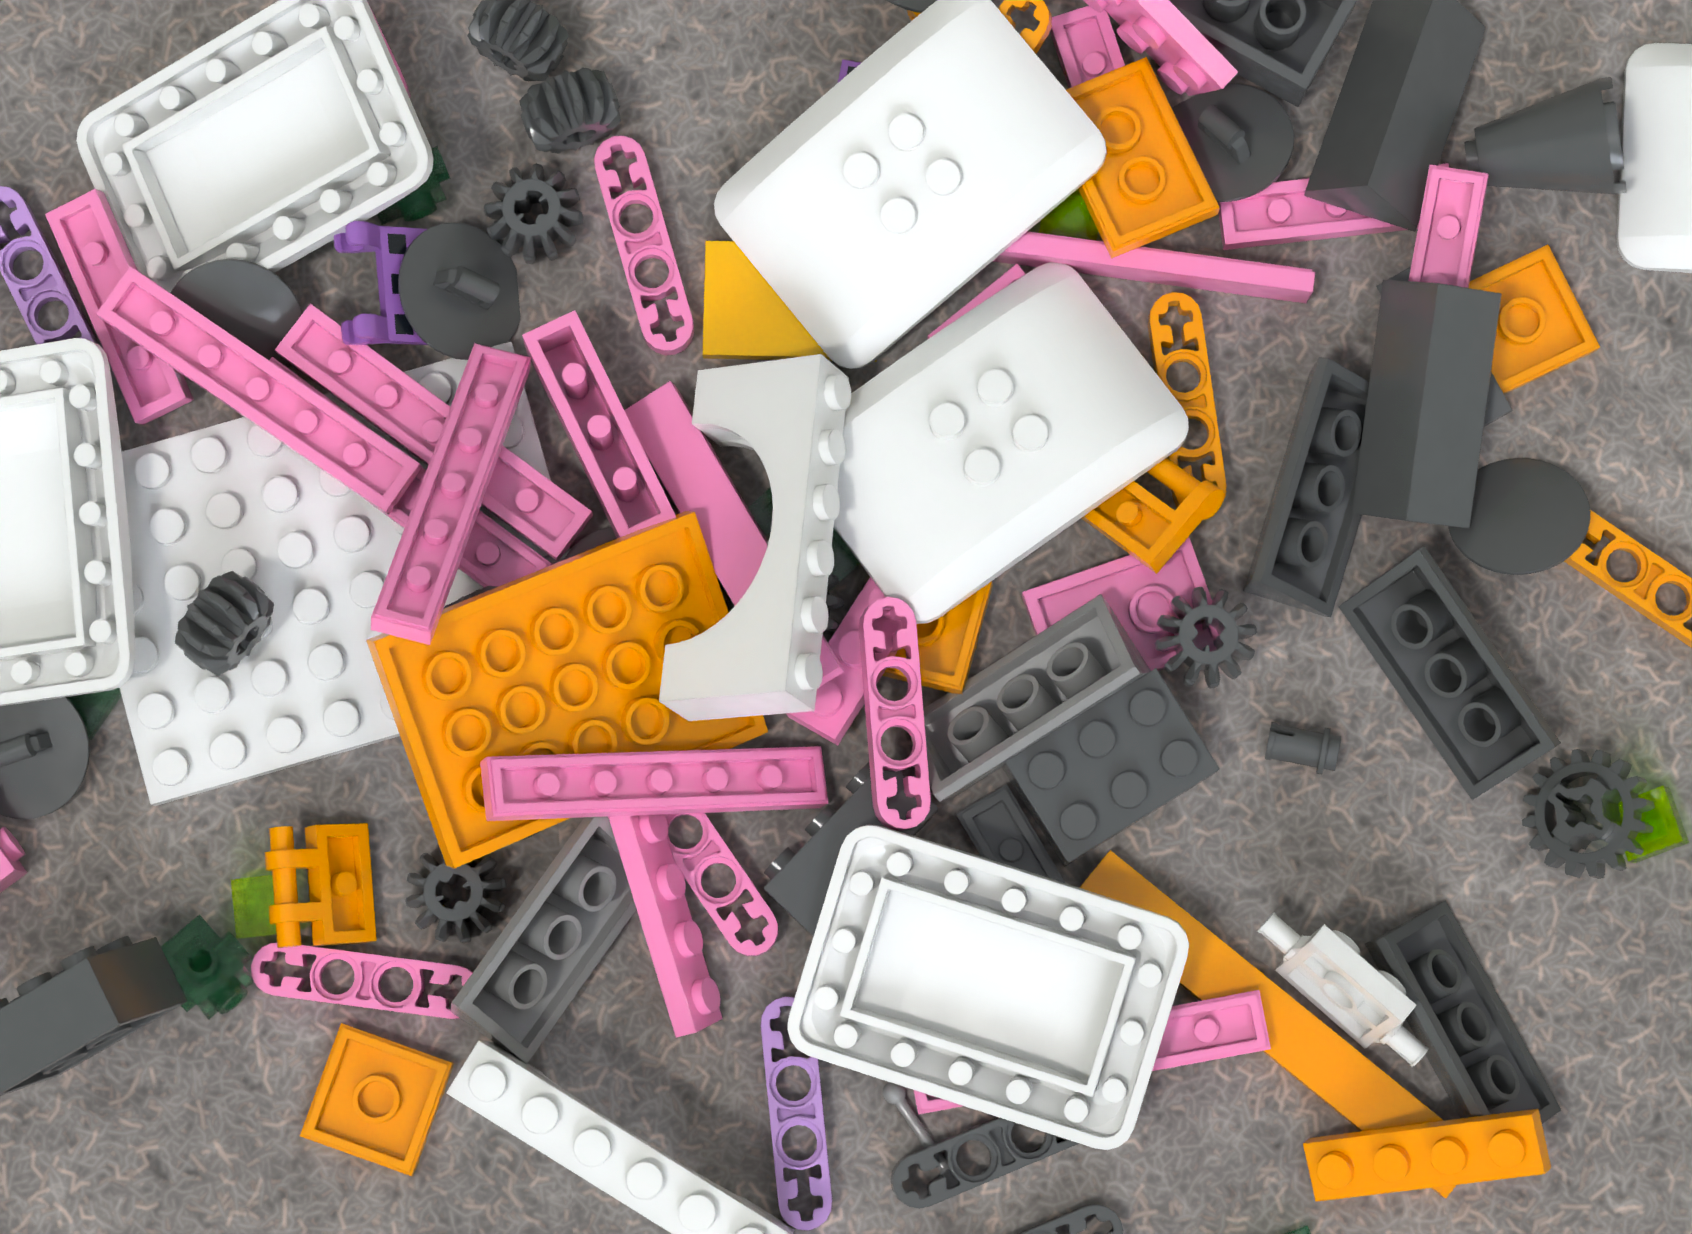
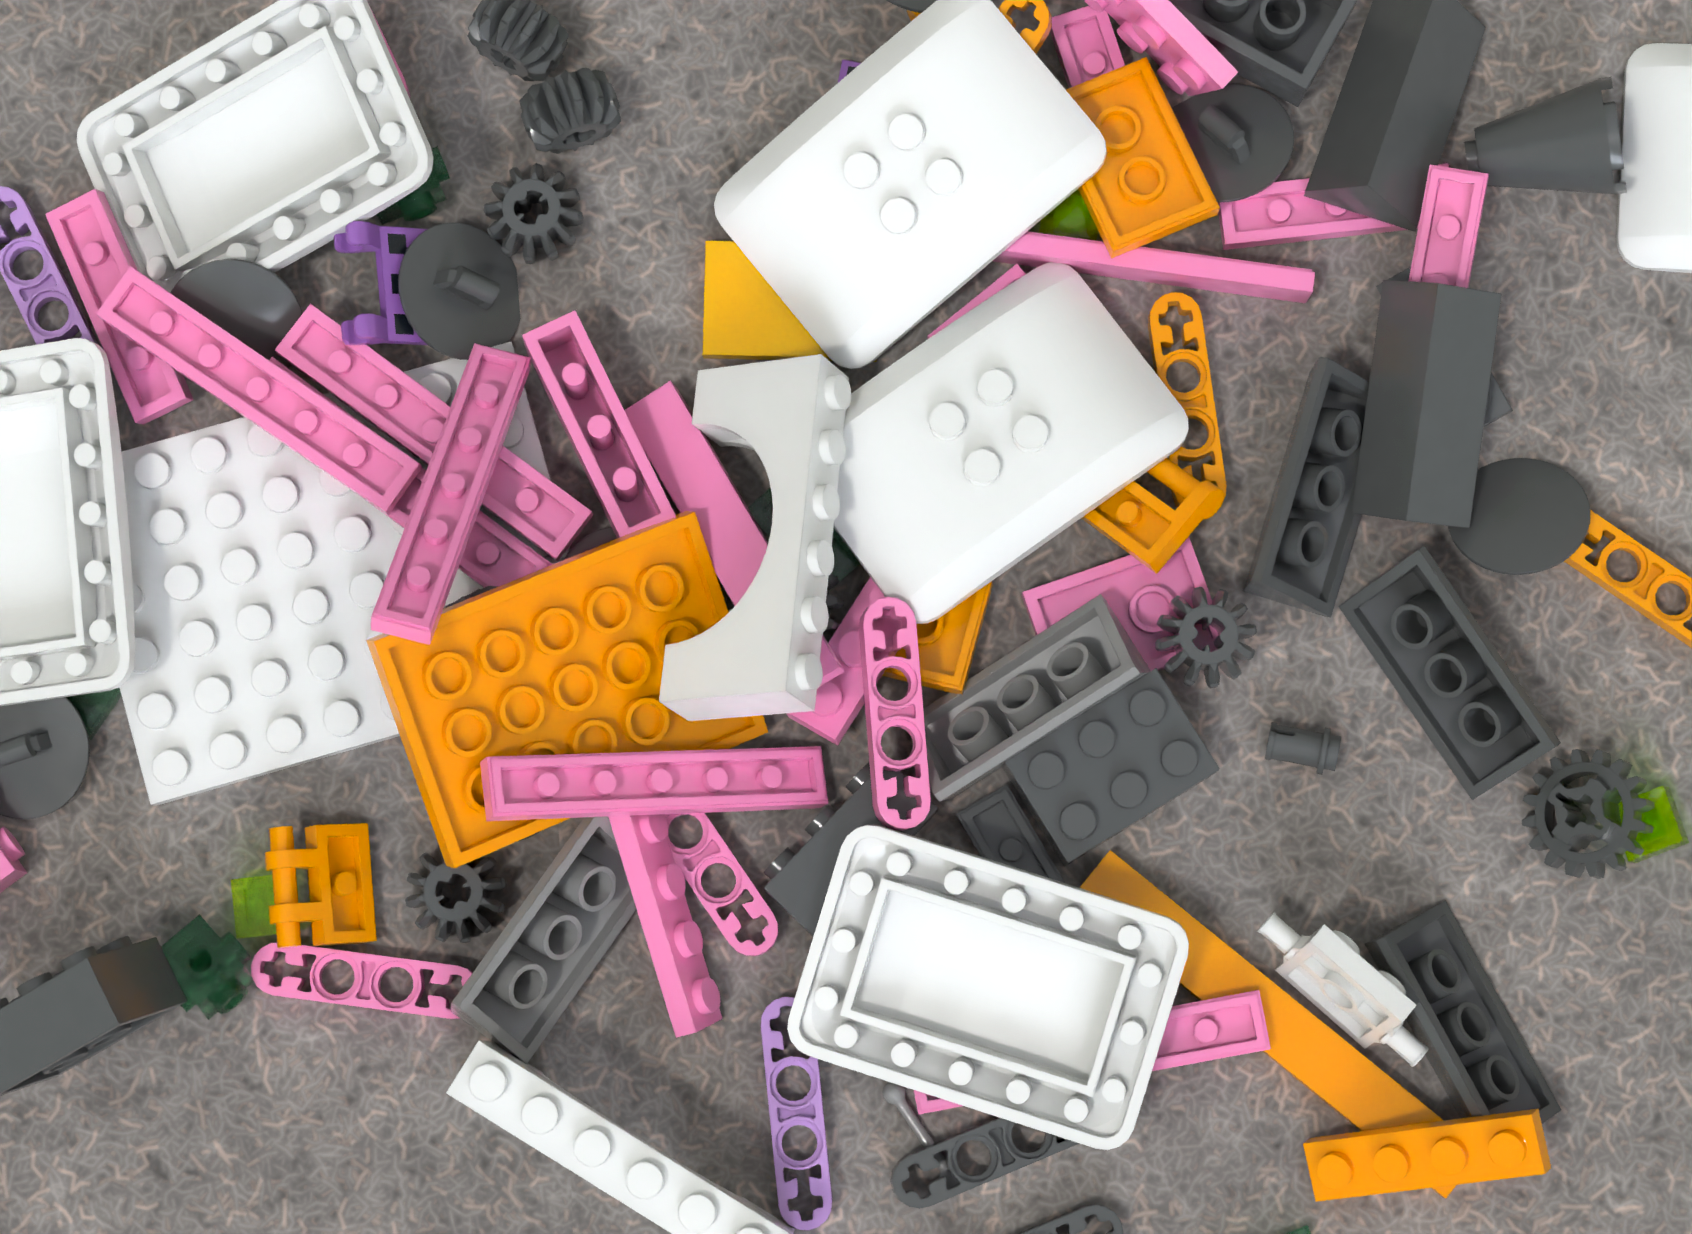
(224, 623): dark grey gear -> none
(377, 1099): light orange tile -> none
(645, 245): bright pink beam -> none
(1537, 320): light orange tile -> none

